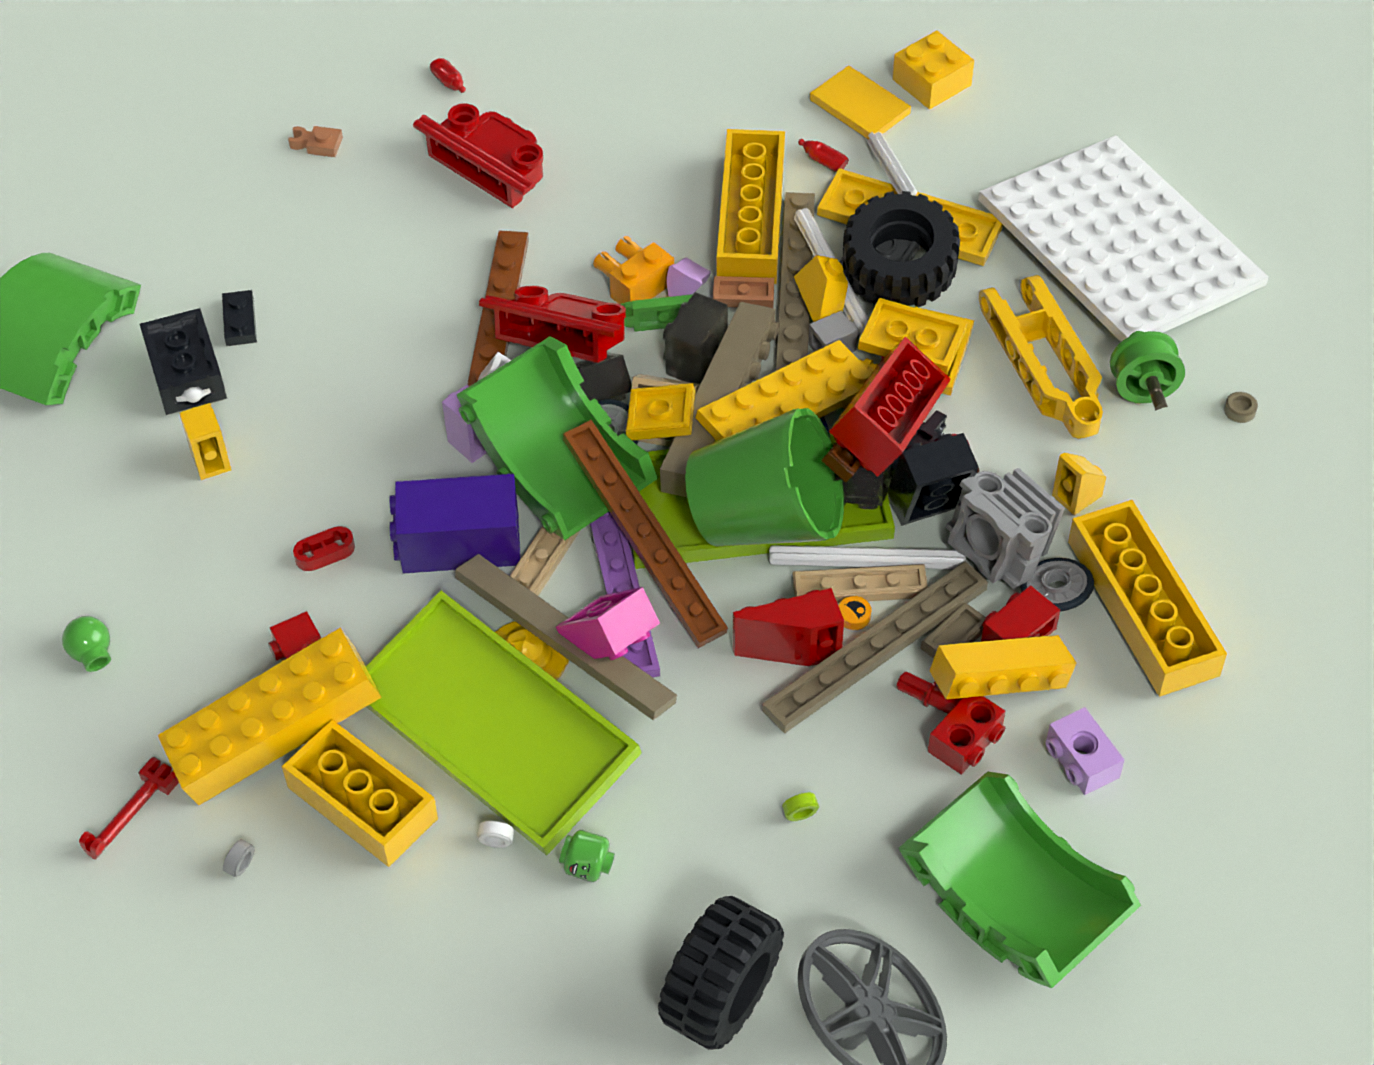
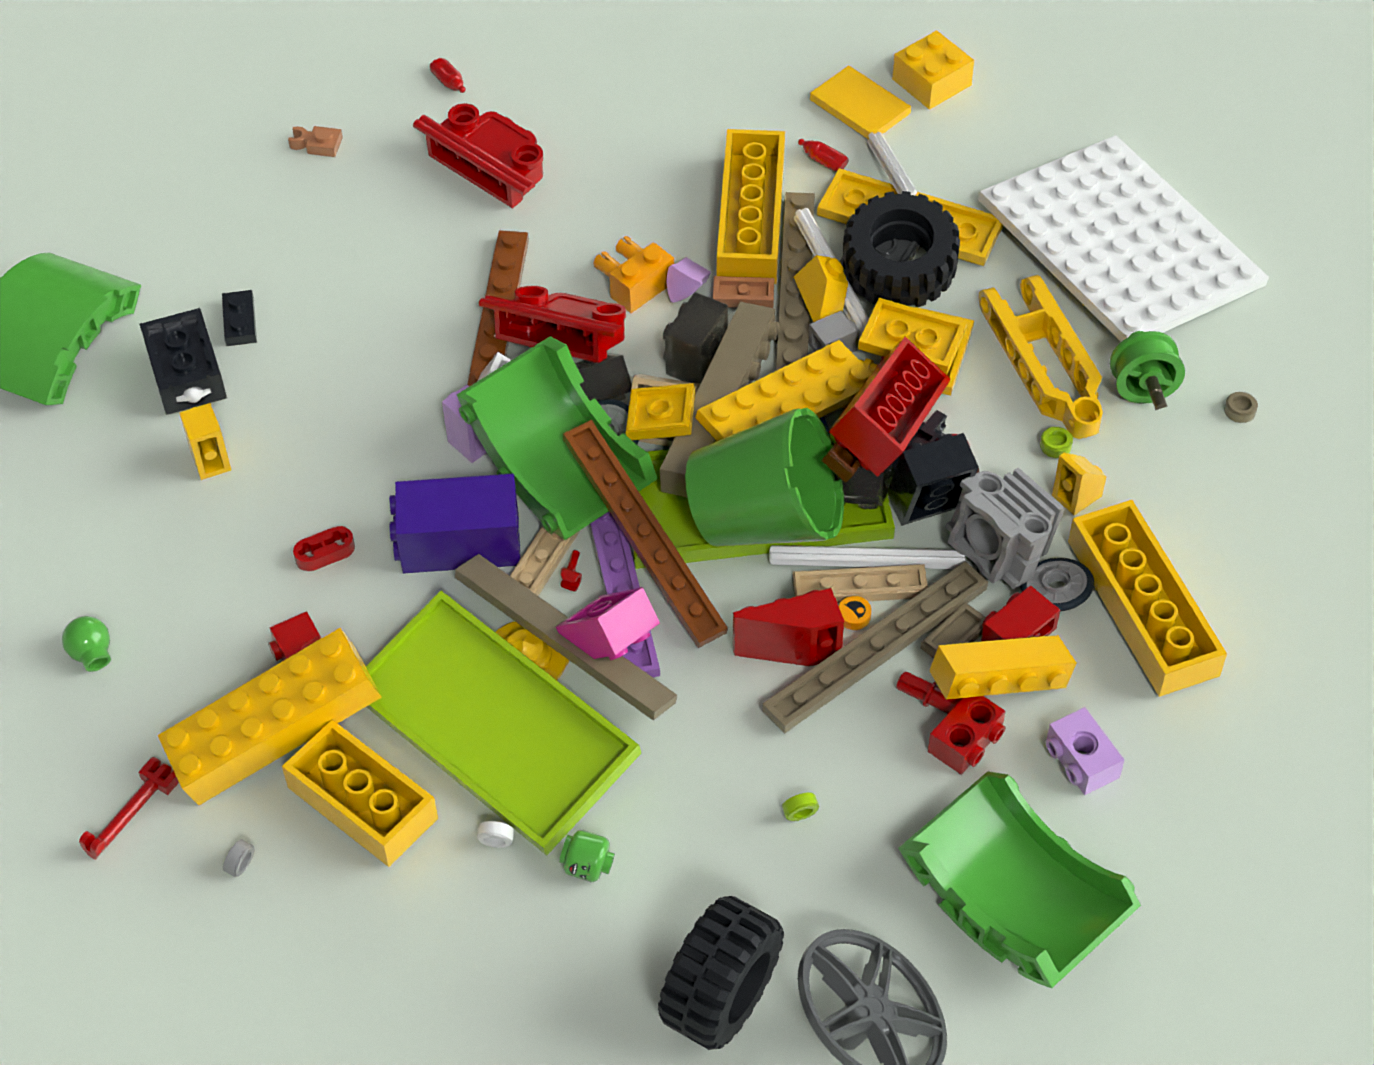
(570, 578): none -> red hand
(653, 313): bright green hinge -> none
(1056, 441): none -> lime tile

